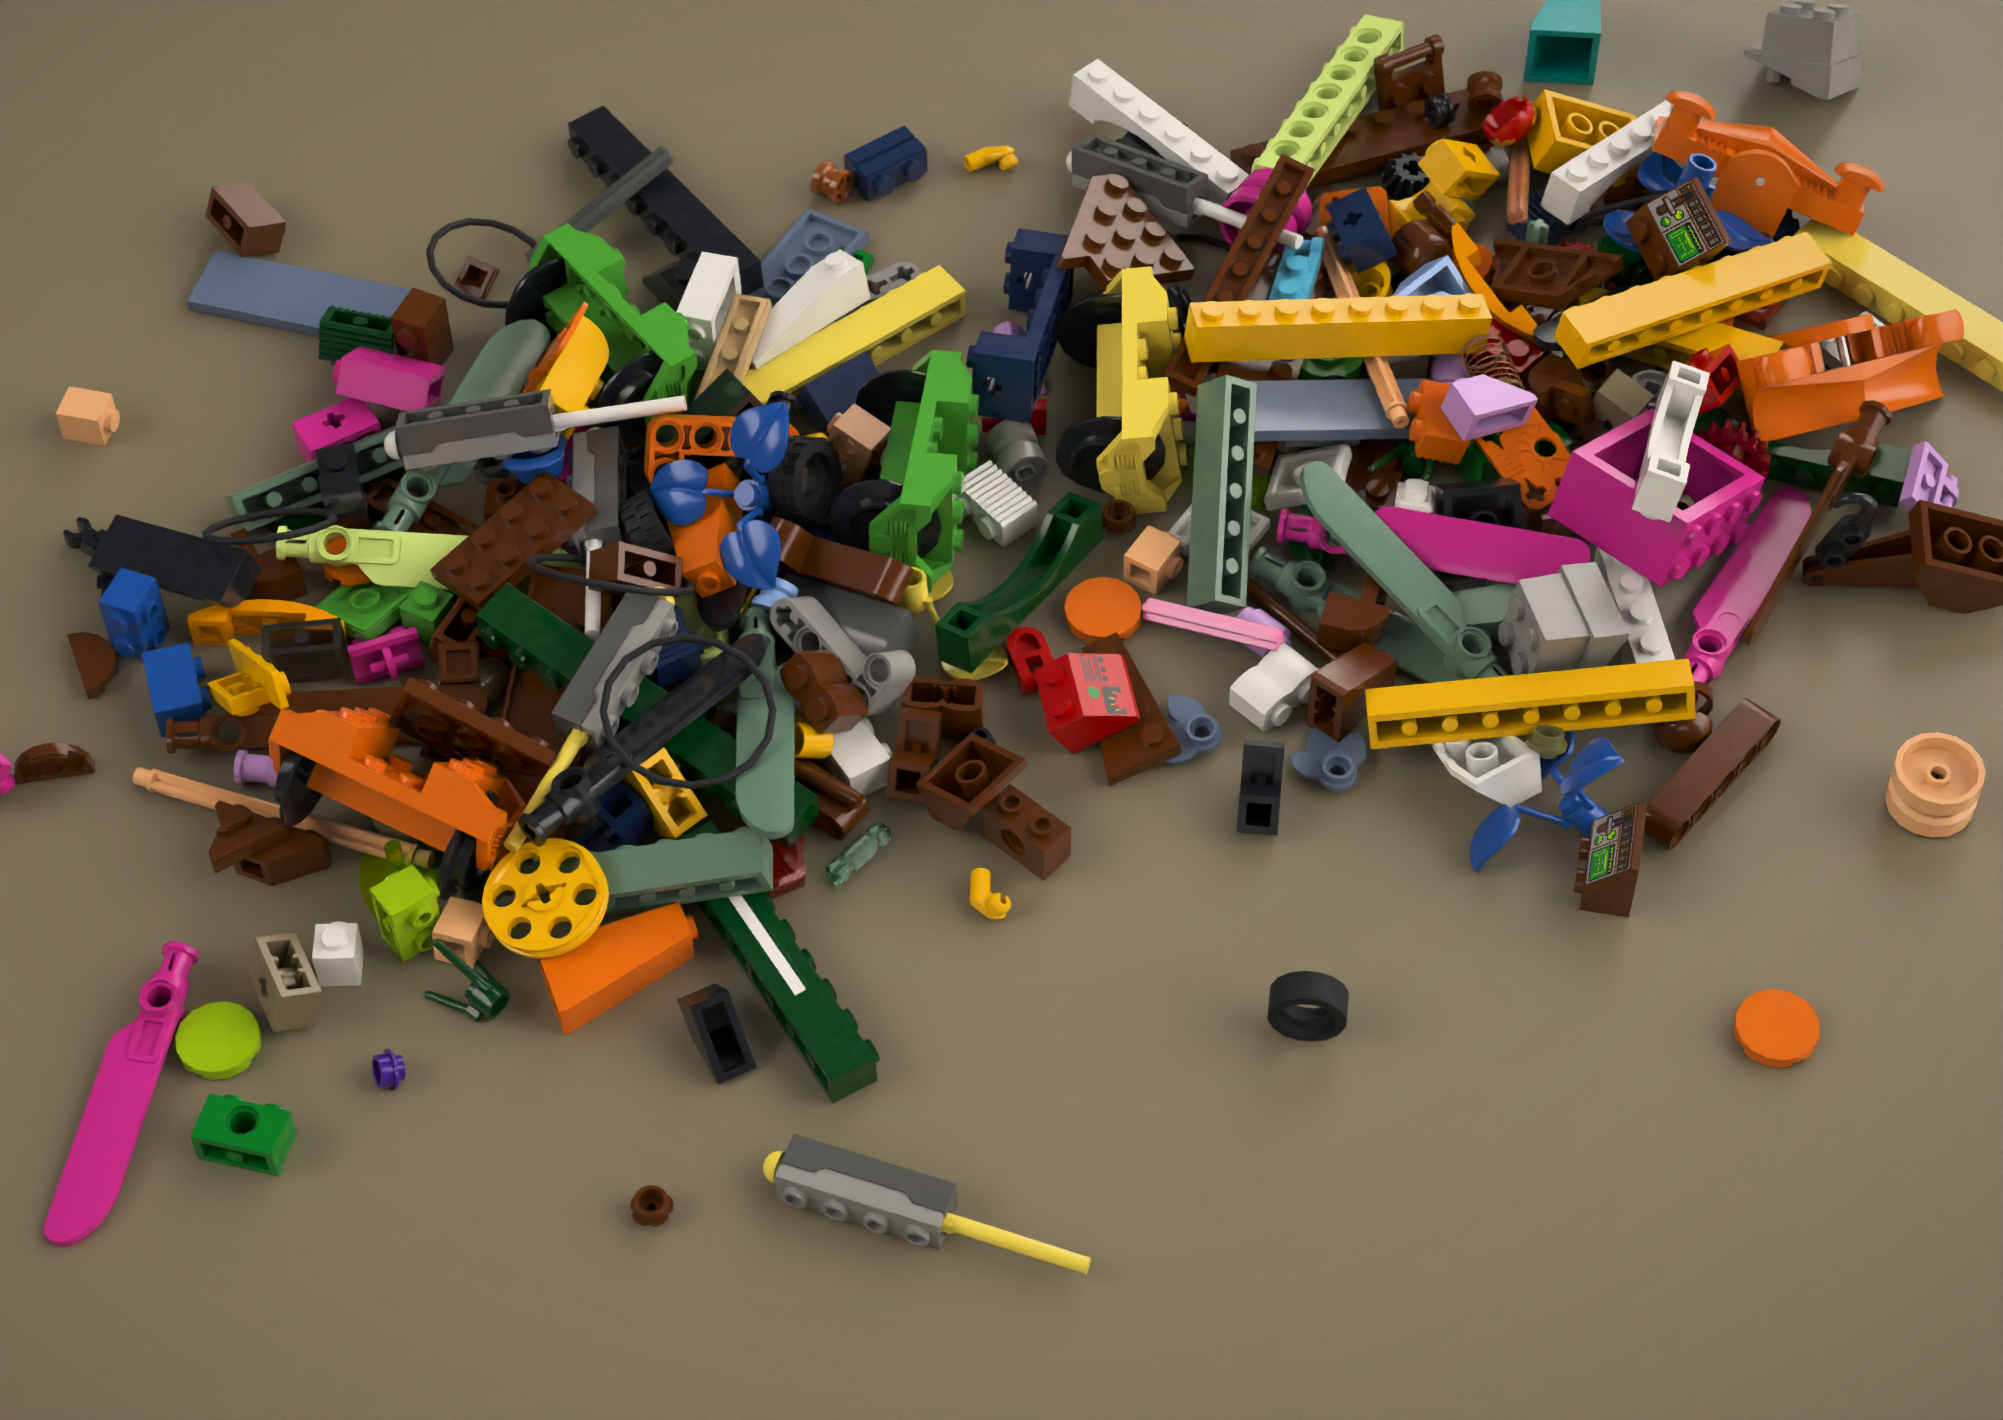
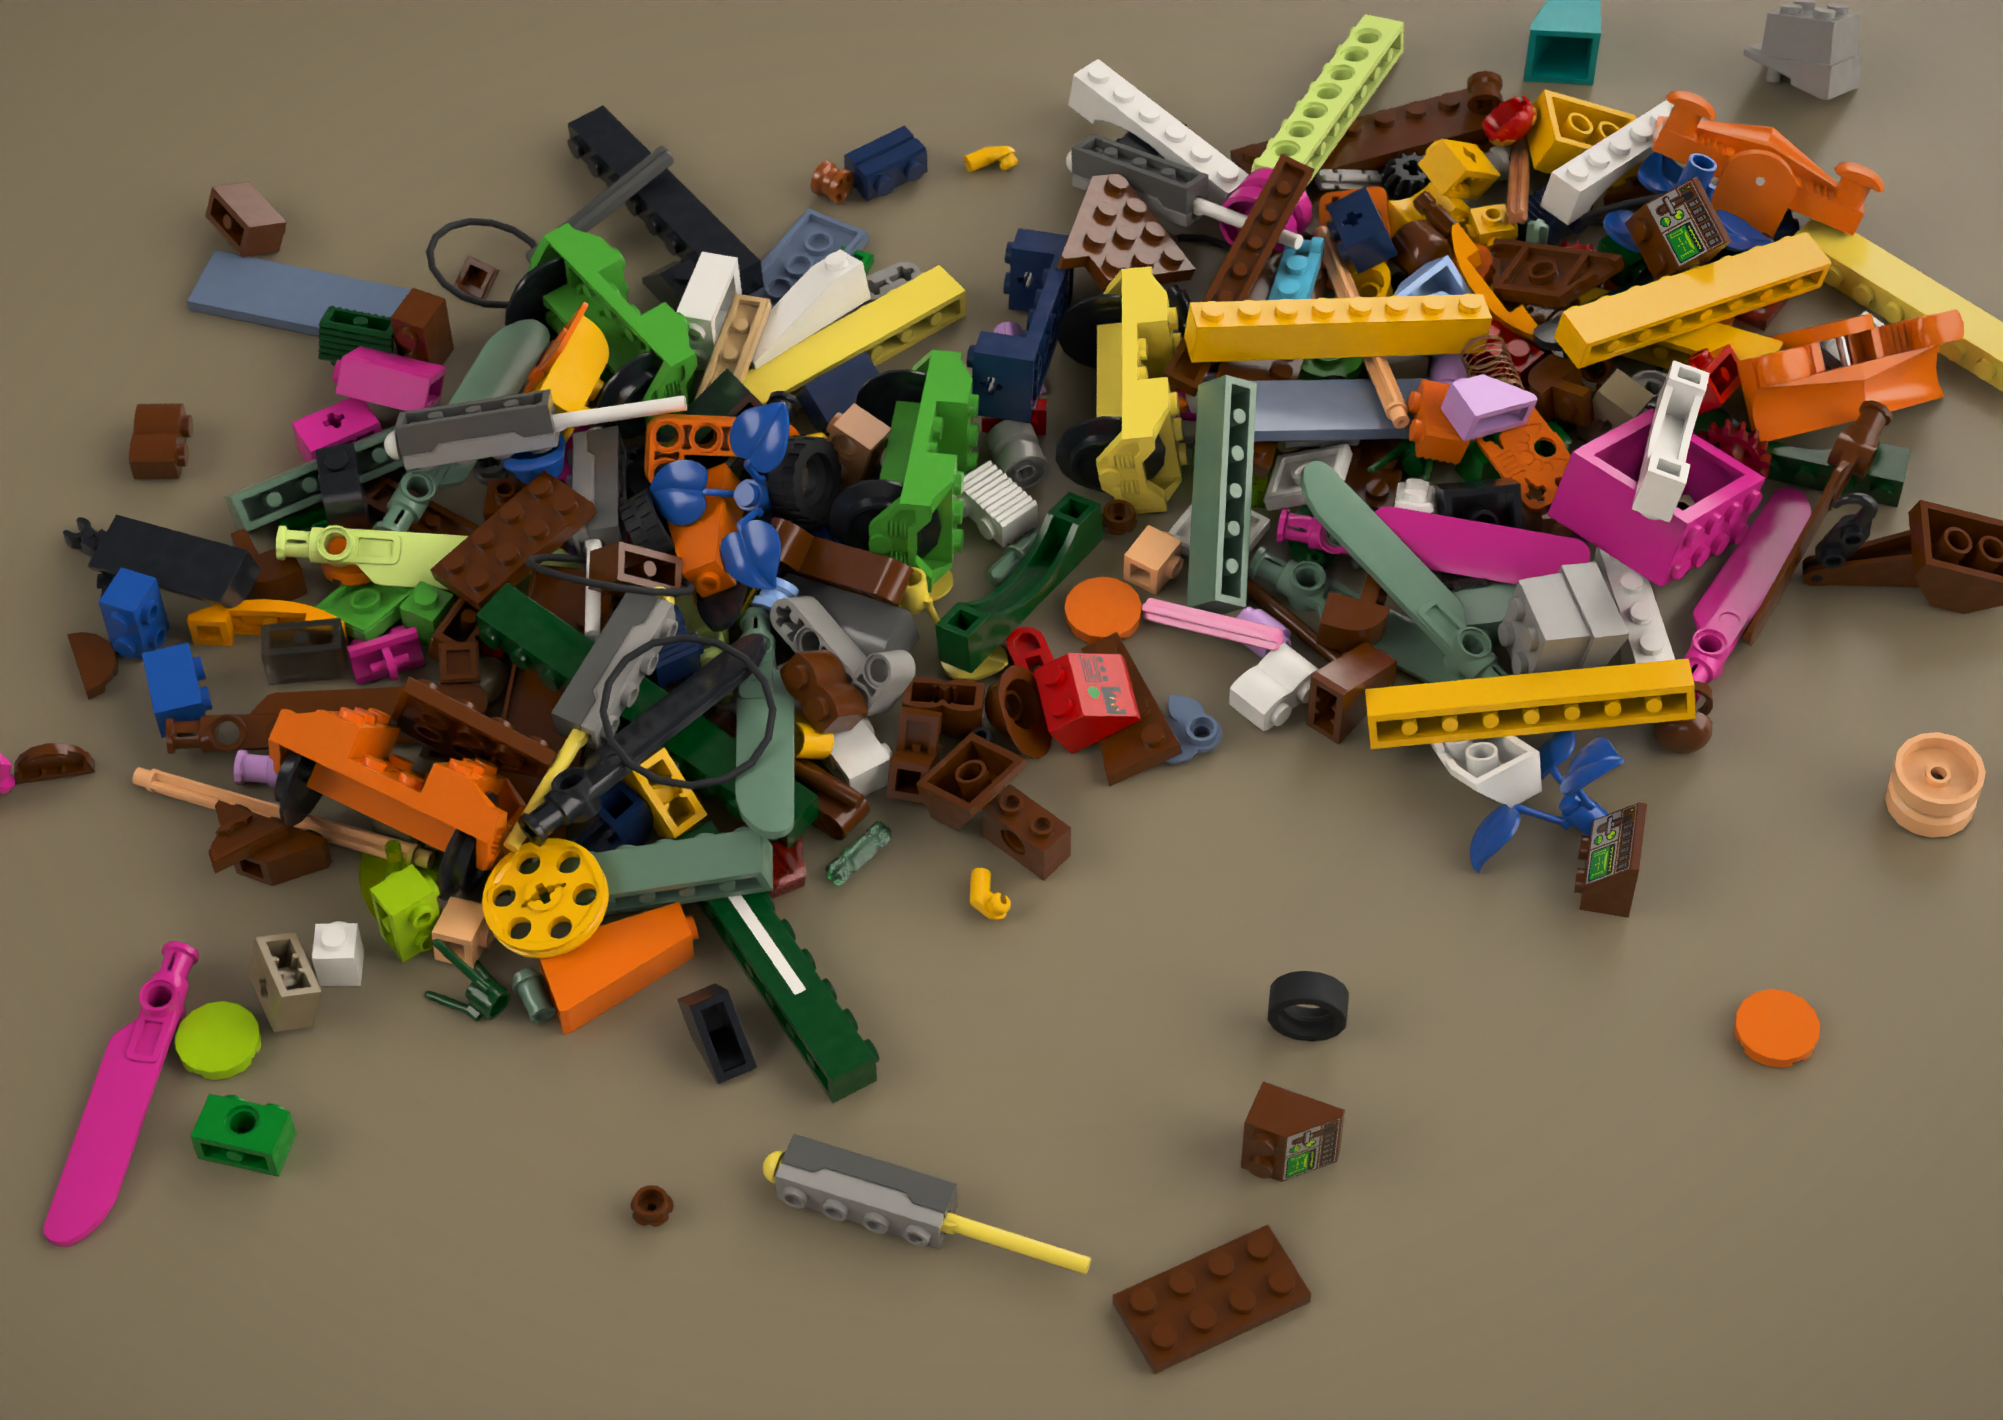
(87, 416): light nougat brick -> none
(159, 441): none -> reddish brown brick
(206, 533): black piece -> none
(252, 684): yellow bracket -> none
(388, 1069): dark purple plate -> none
(533, 995): none -> sand green pin
(1009, 562): none -> sand green axle
(1017, 711): none -> reddish brown piece
(1211, 1299): none -> reddish brown plate
(1260, 787): black brick -> none
(1289, 1134): none -> reddish brown slope
(1327, 757): sand blue plate -> none
(1346, 179): none -> light grey axle
(1413, 82): reddish brown plate -> none
(1439, 110): black bush -> none
(1490, 223): none -> yellow brick
(1547, 741): olive plate -> none
(1709, 772): reddish brown beam -> none
(1928, 479): lavender plate -> none

